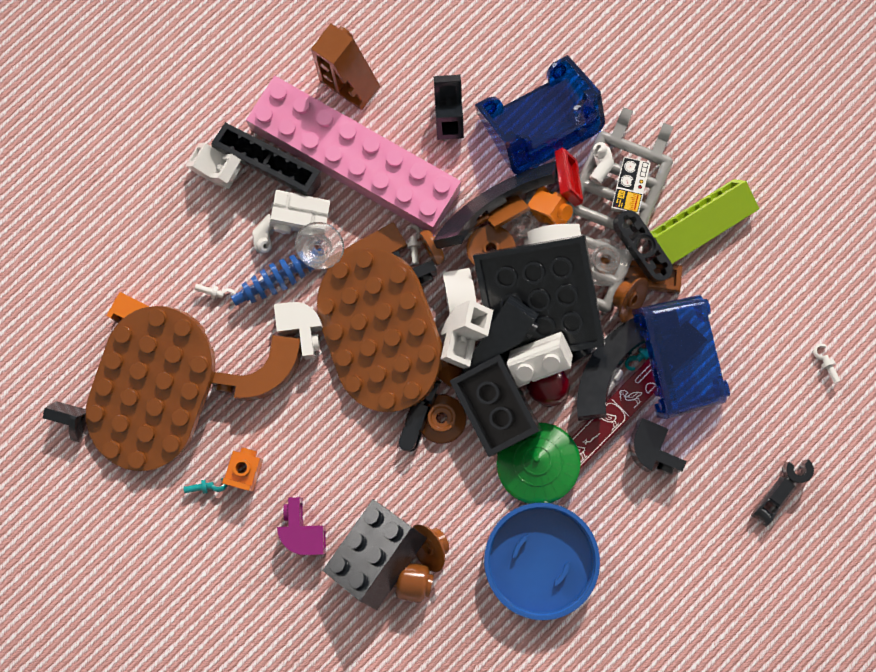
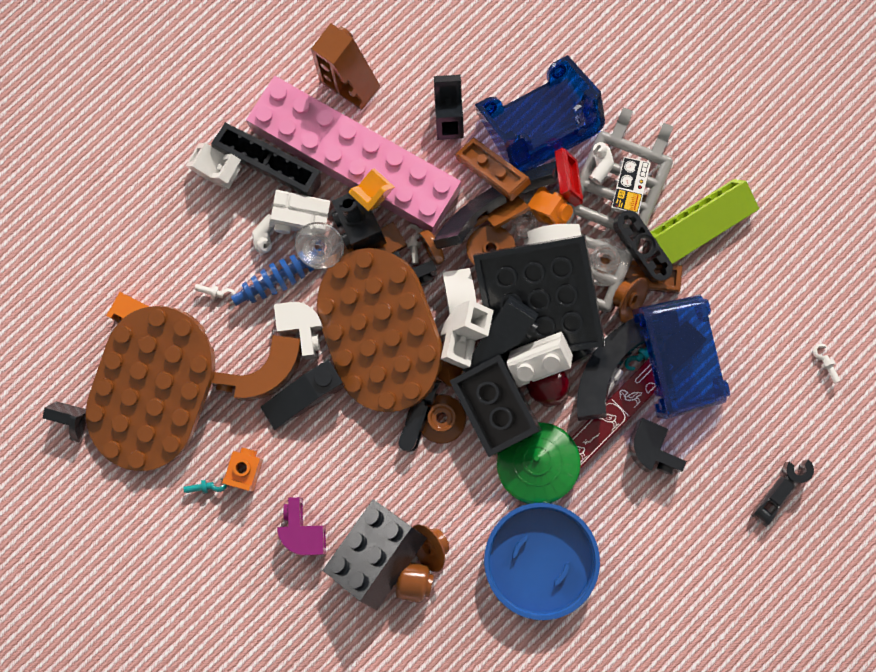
(303, 394): none -> black slope
(359, 224): none -> black brick
(372, 190): none -> light orange panel
(493, 169): none -> dark orange tile

